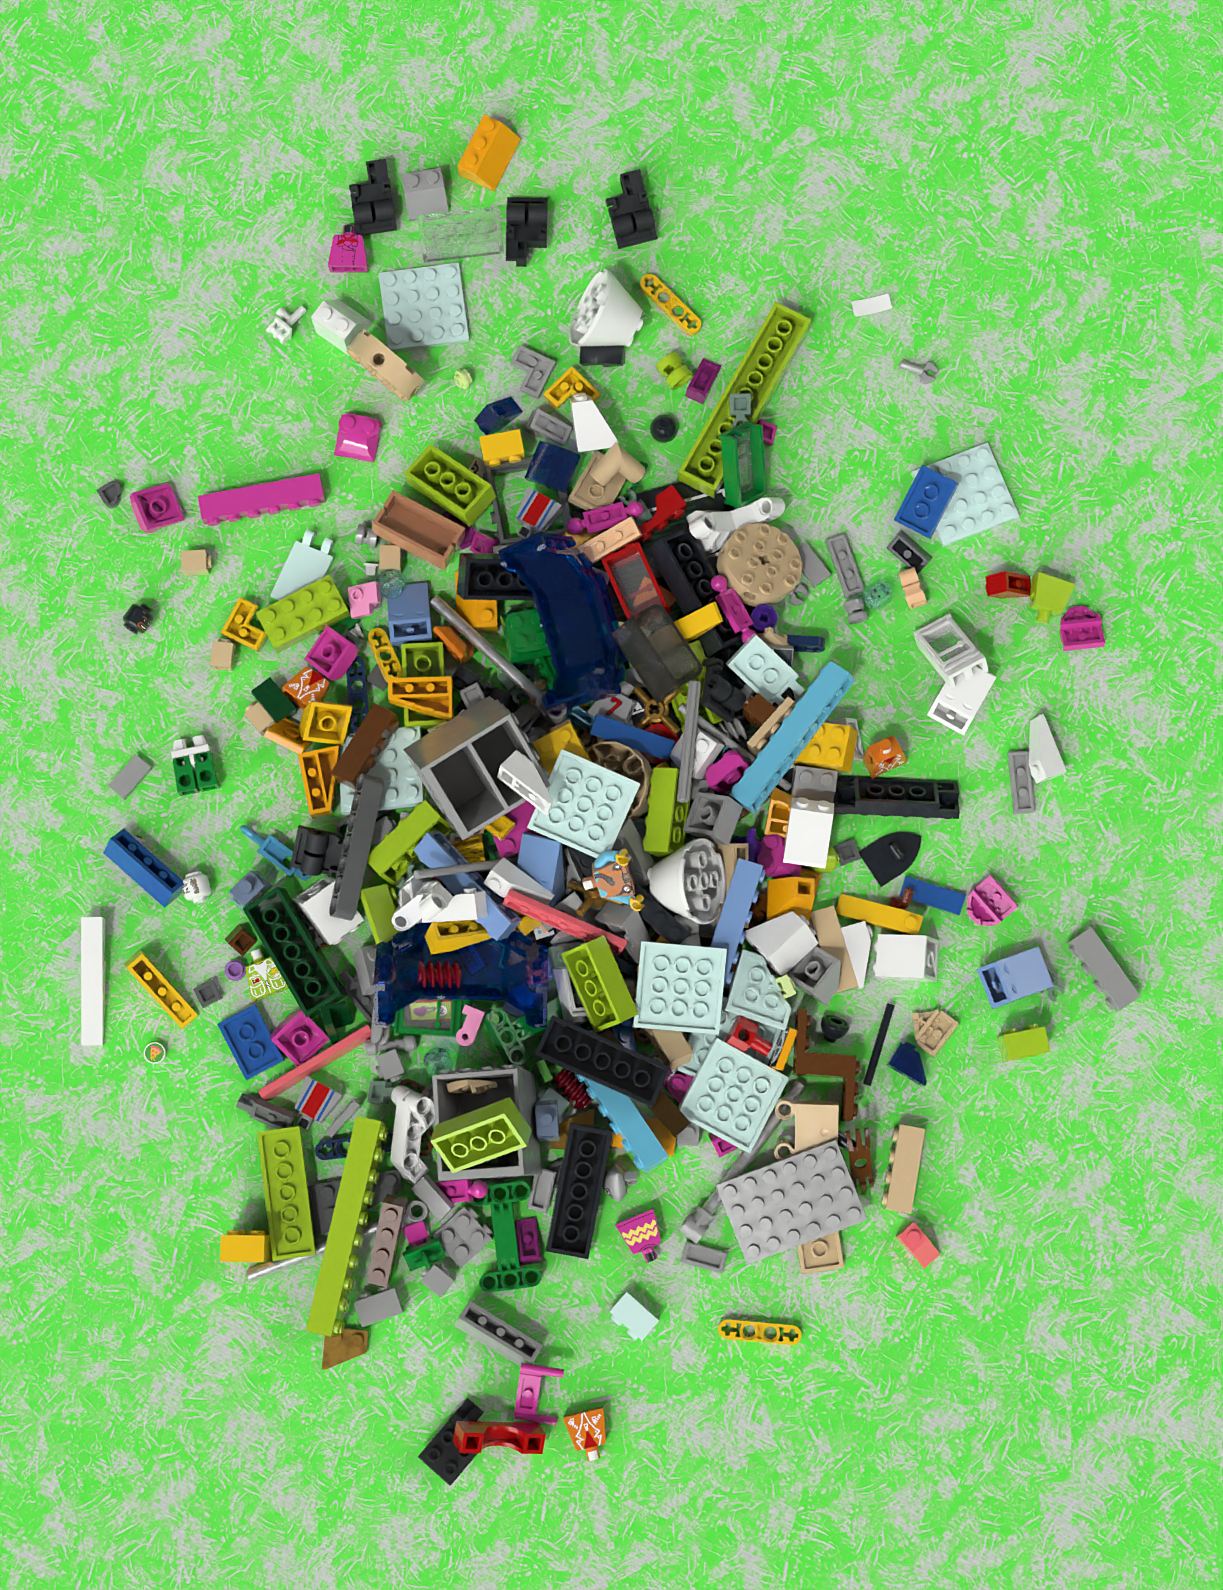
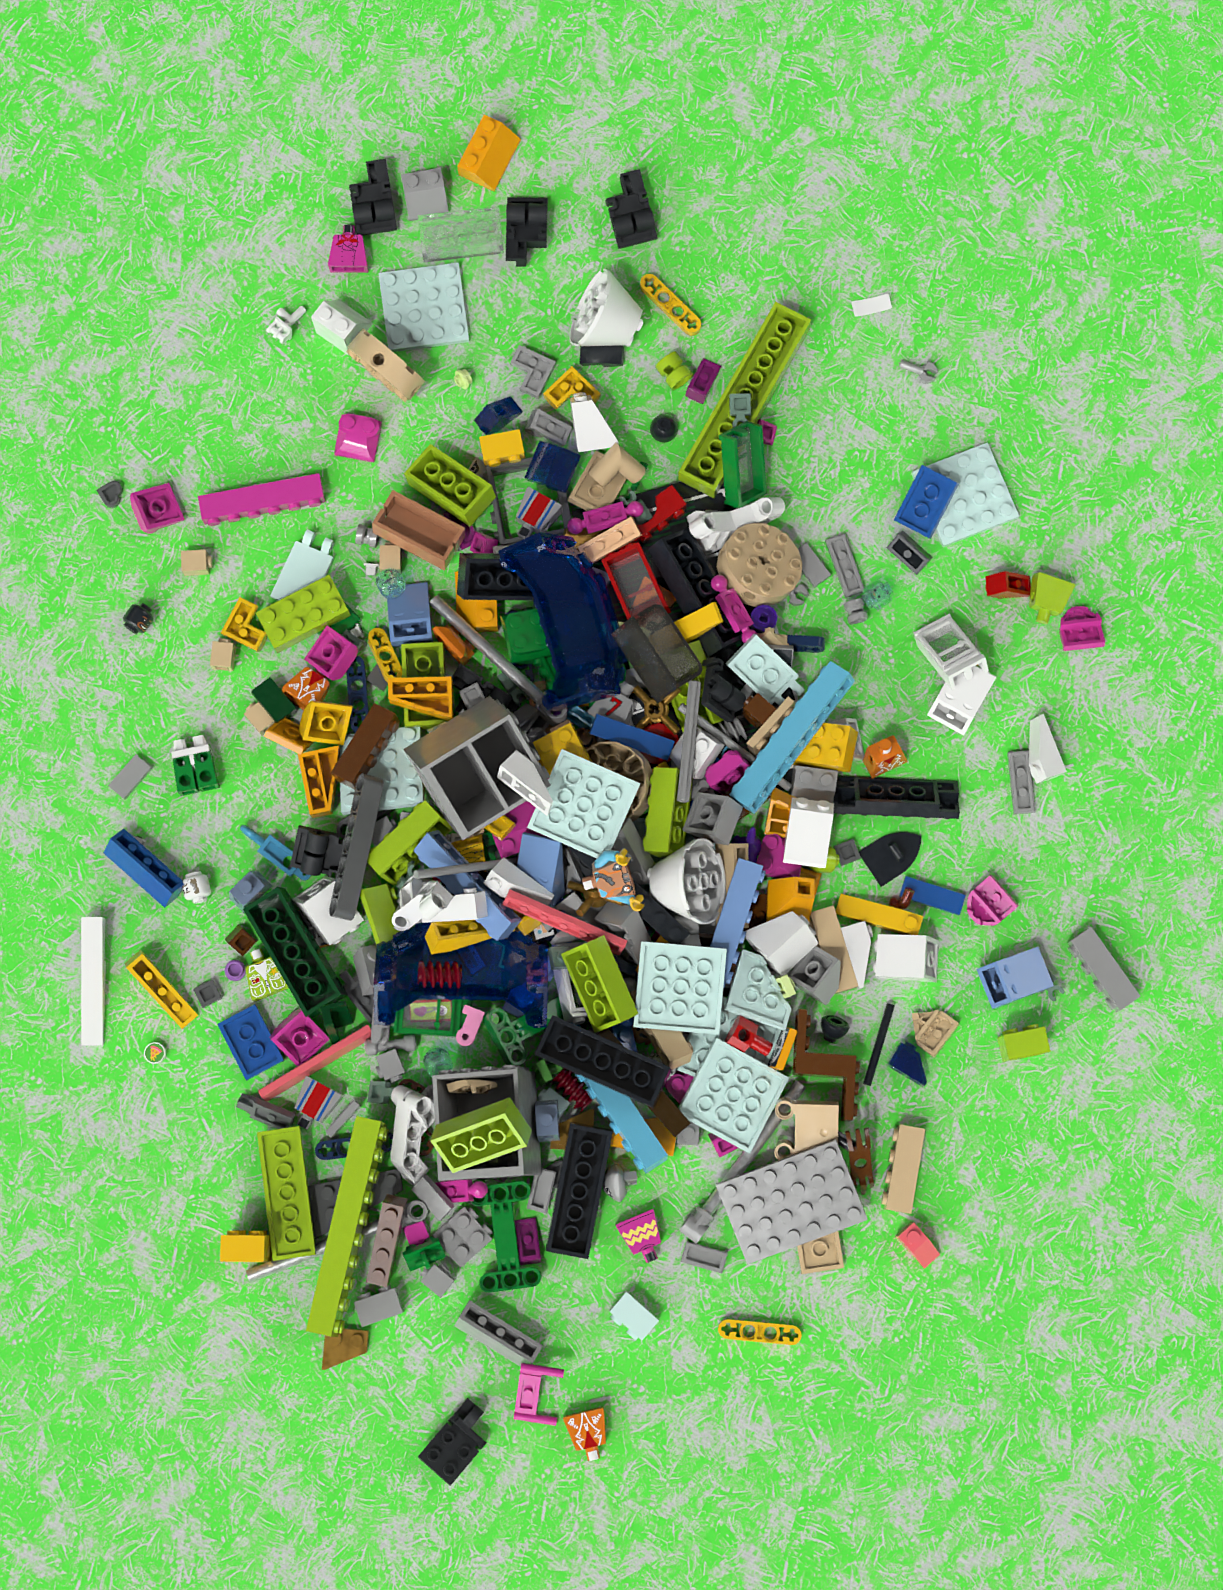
(364, 599): bright pink brick -> none
(520, 1436): red arch -> none
(911, 587): light nougat leg -> none

